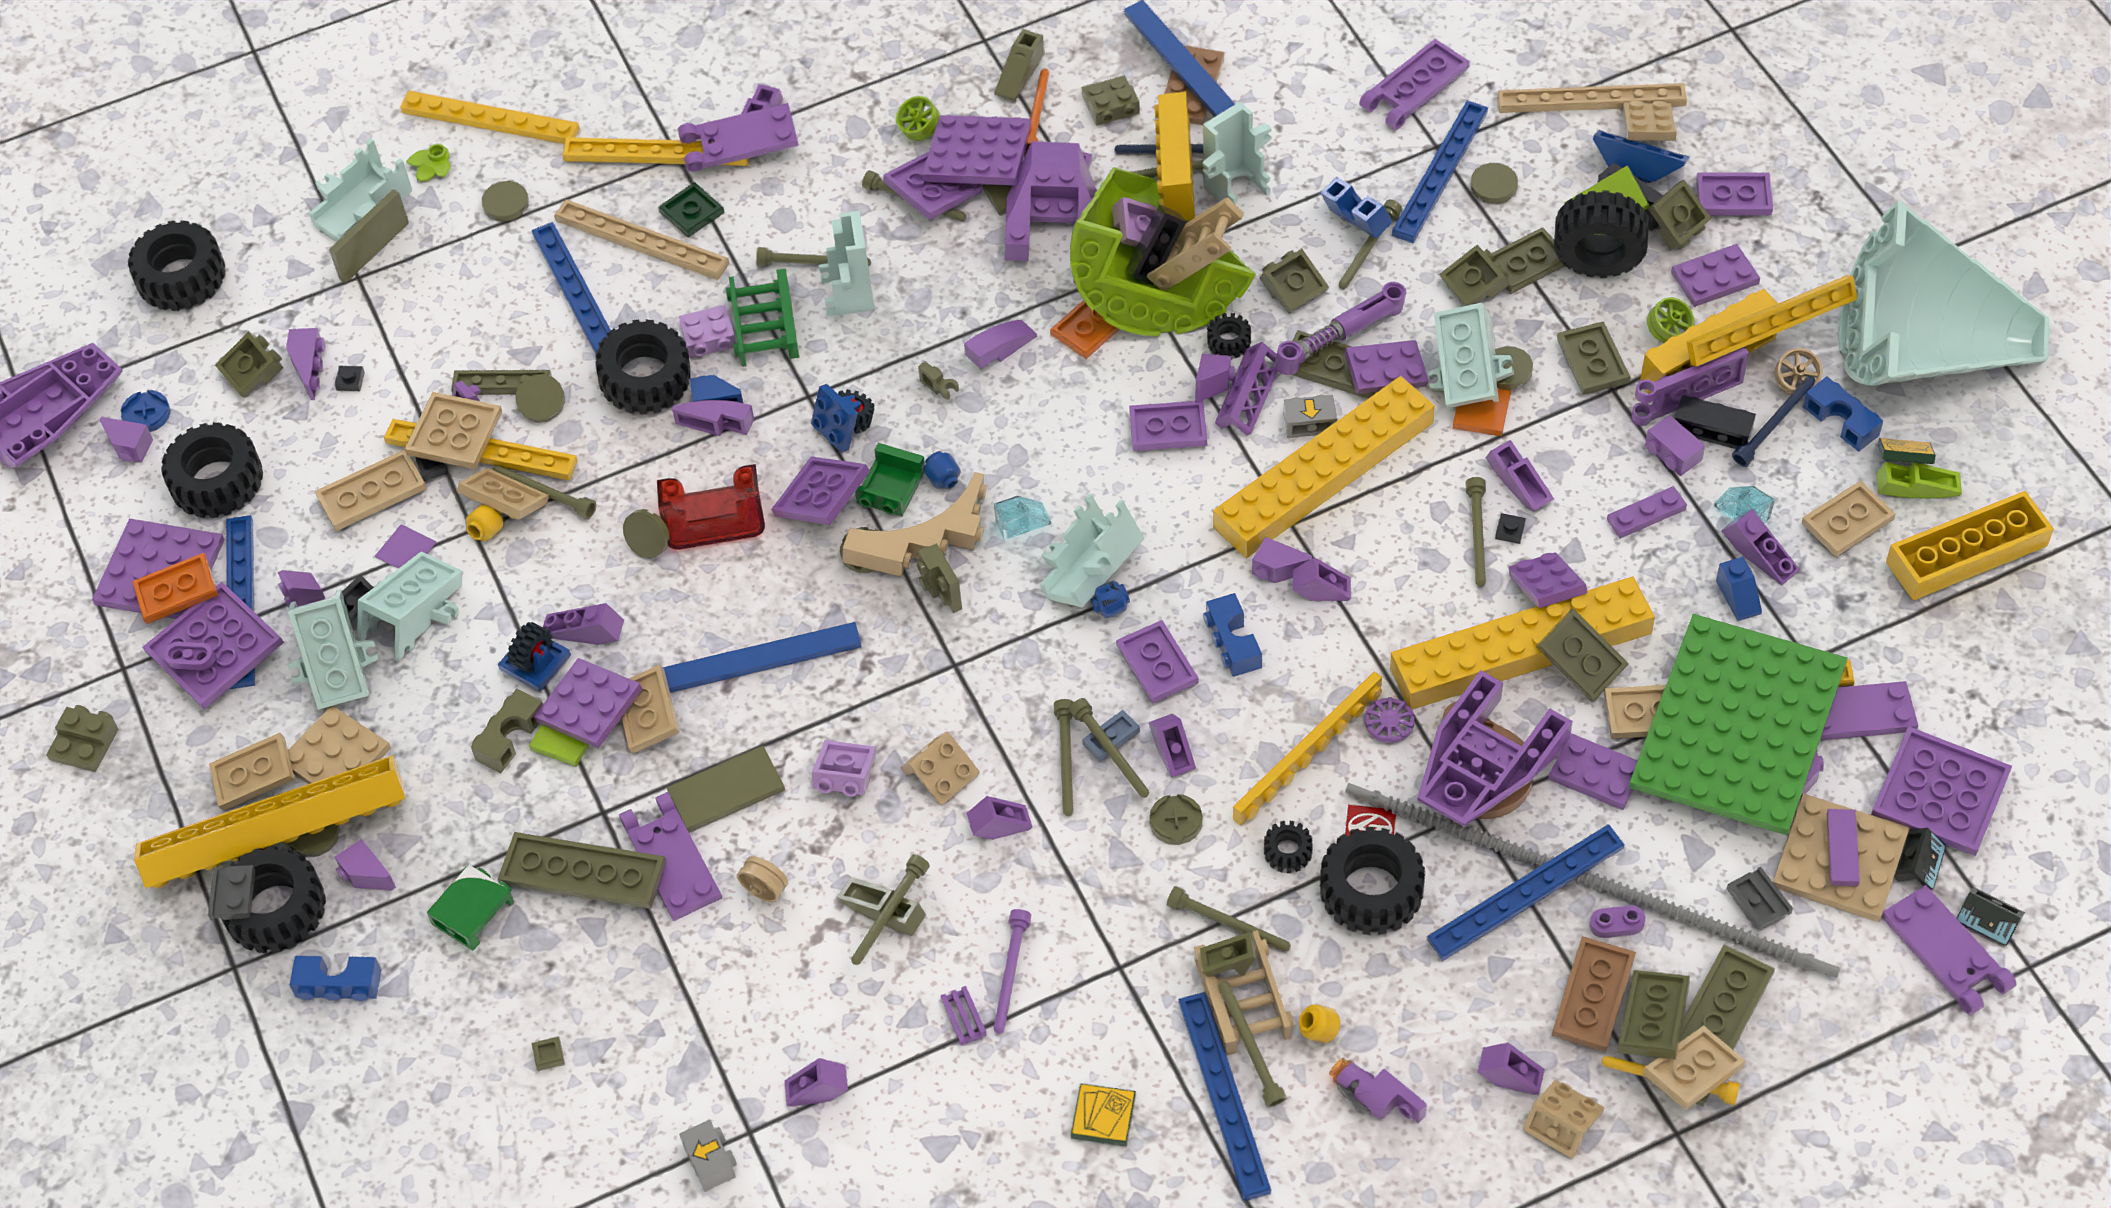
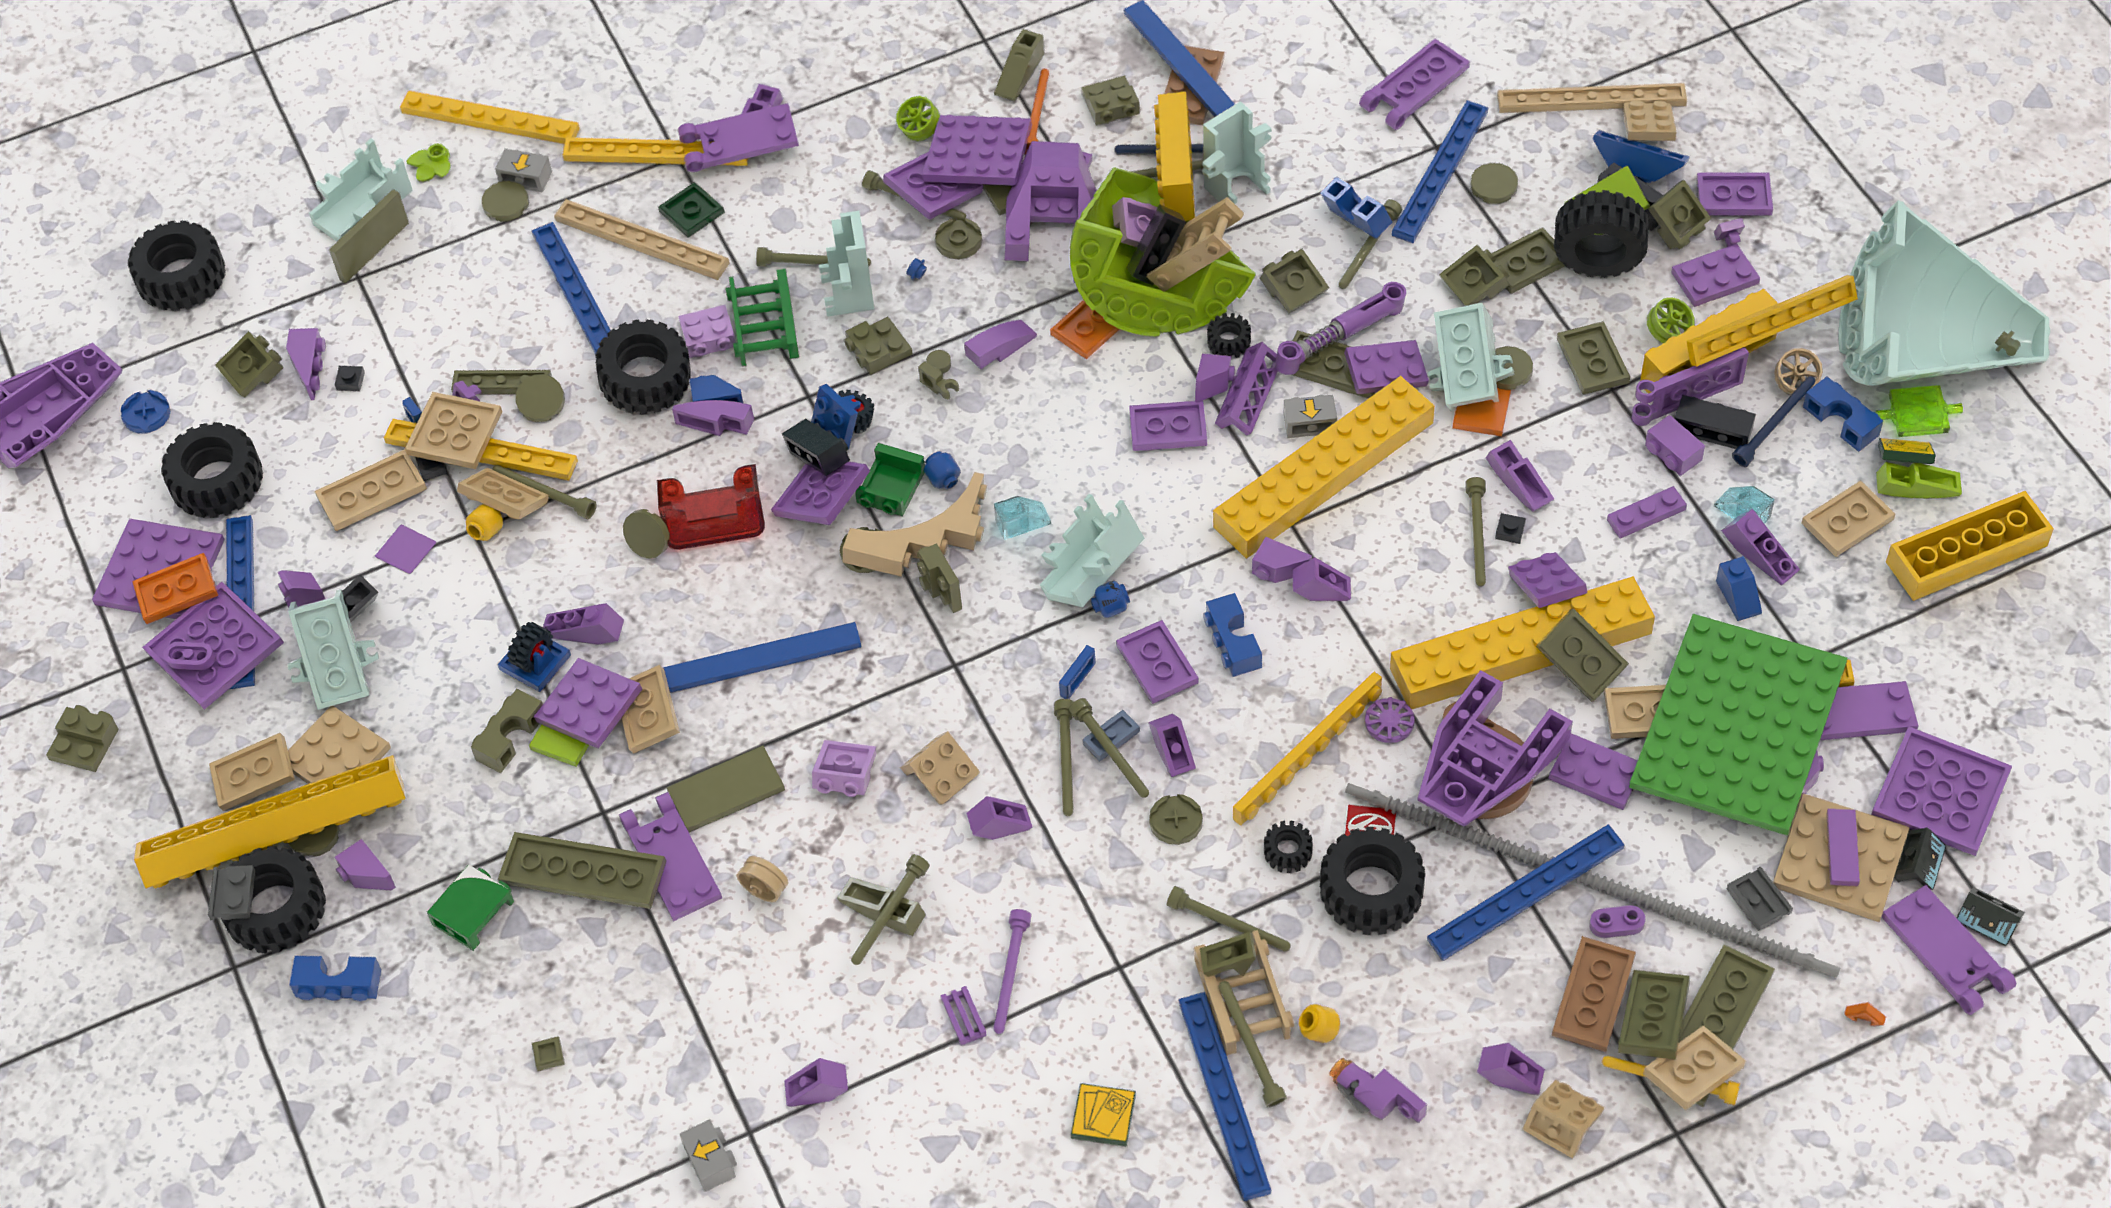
(127, 438): medium lavender slope -> none
(410, 600): light aqua piece -> none
(412, 411): none -> blue tile
(524, 168): none -> light grey brick
(816, 446): none -> black brick
(877, 344): none -> olive plate
(916, 269): none -> blue plate
(940, 359): none -> olive tile
(958, 238): none -> olive tile
(1077, 672): none -> blue tile
(1729, 231): none -> medium lavender tile
(1865, 1012): none -> orange tile
(1919, 411): none -> clear neon green plate
(2007, 343): none -> olive plate

